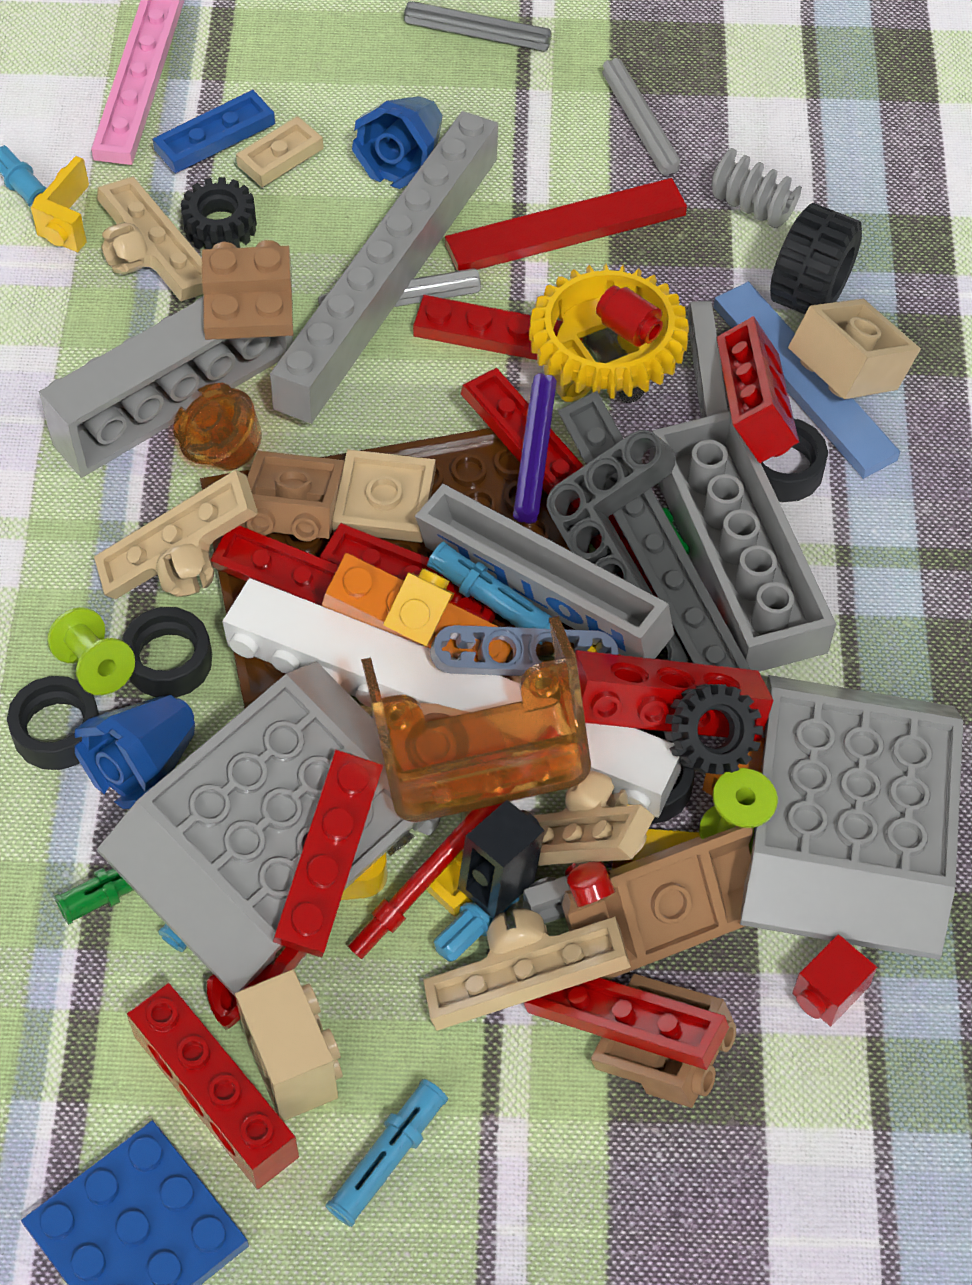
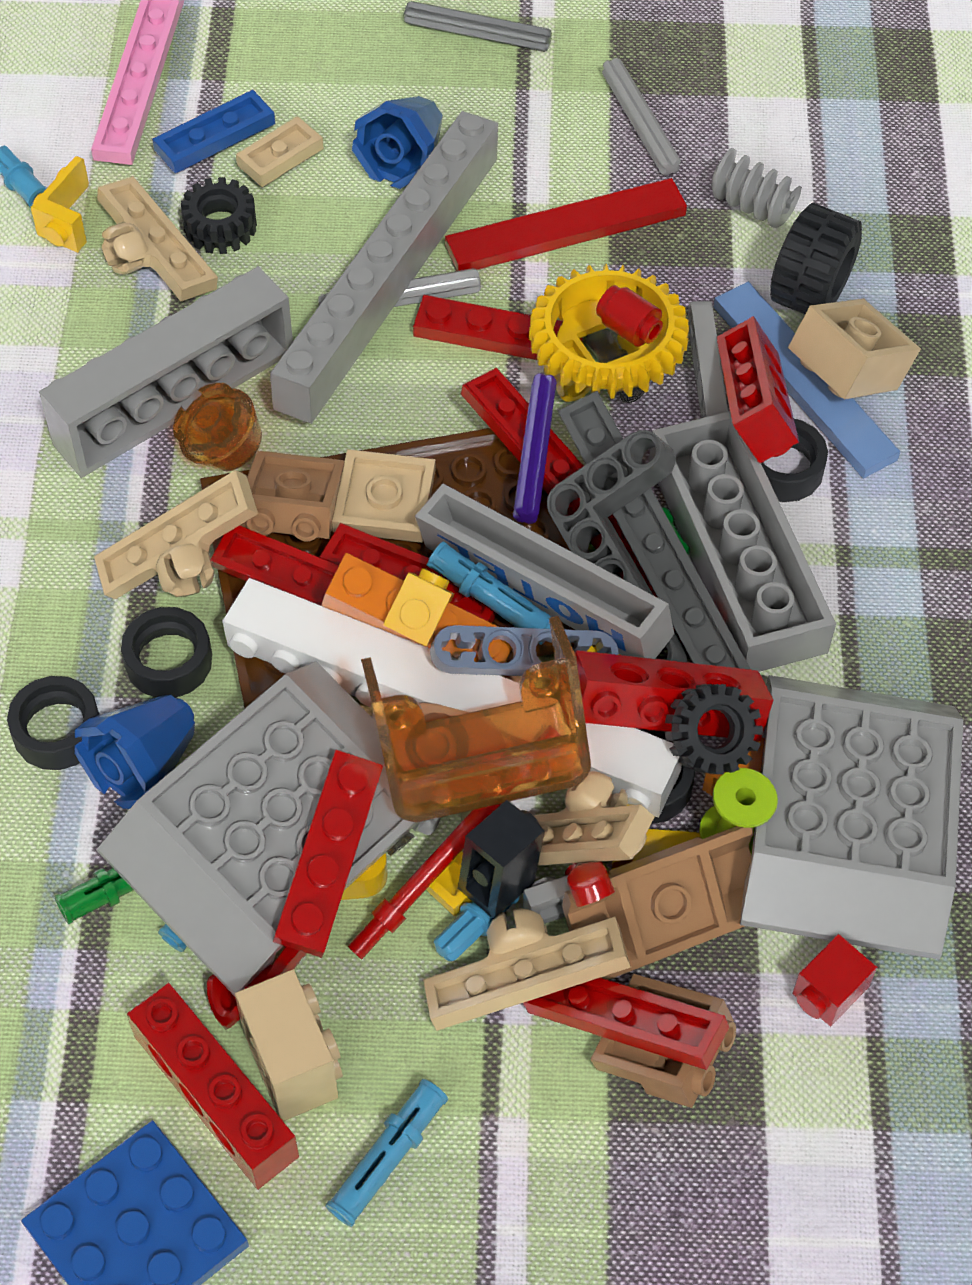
(101, 662): lime piece -> none
(247, 291): medium nougat plate -> none

